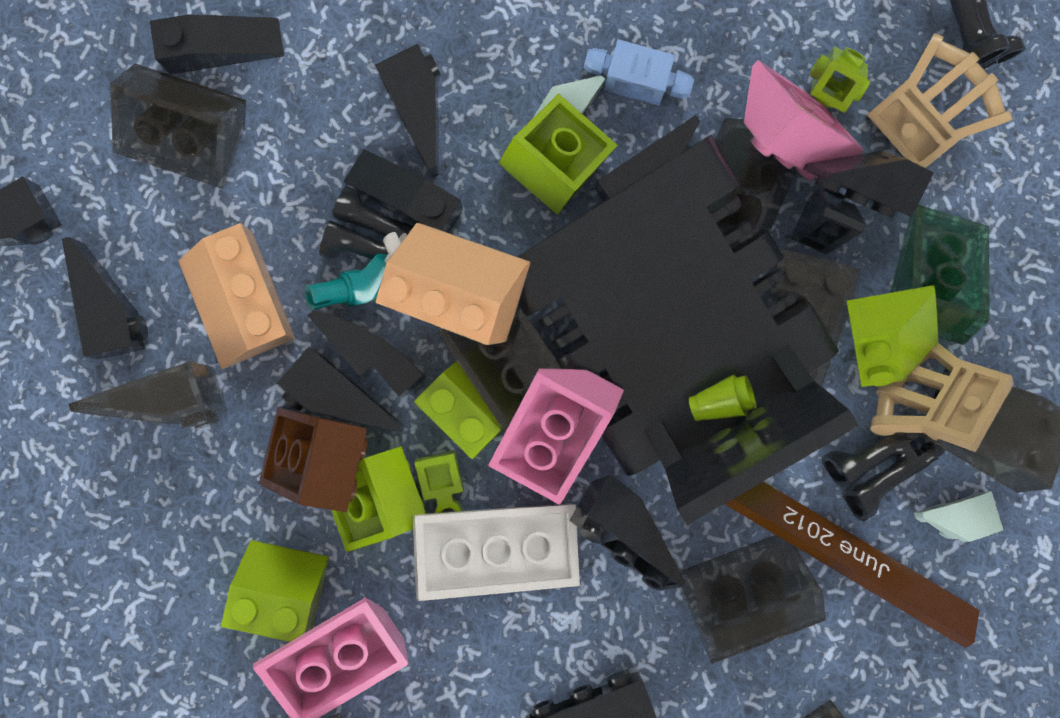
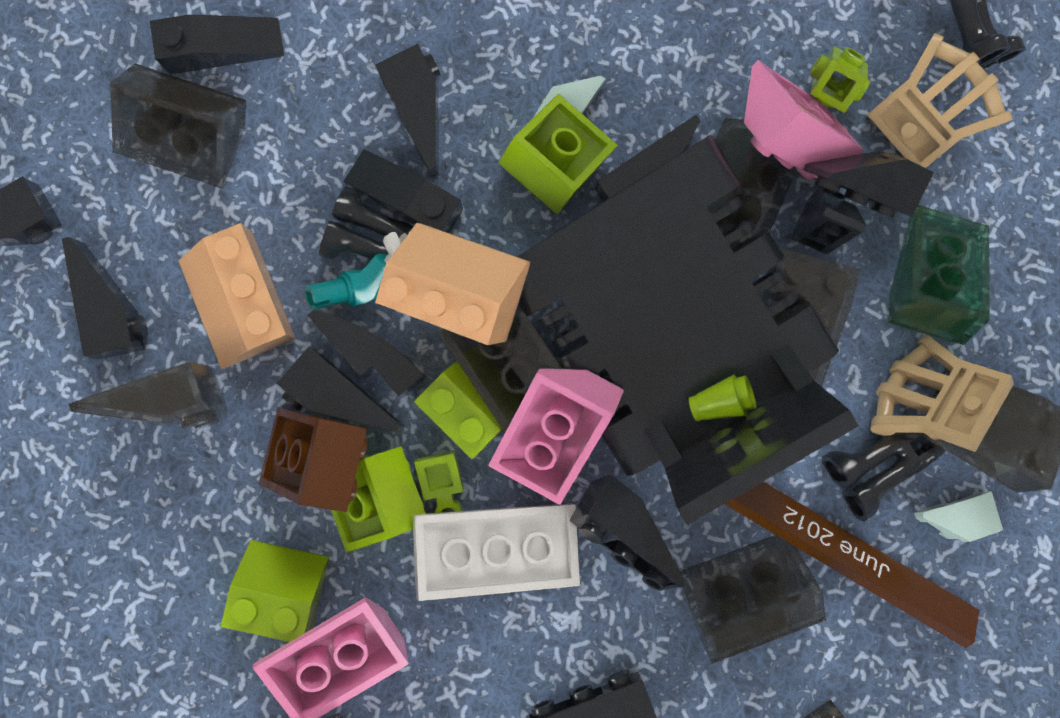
(639, 72): light blue piece -> none
(892, 333): lime slope -> none

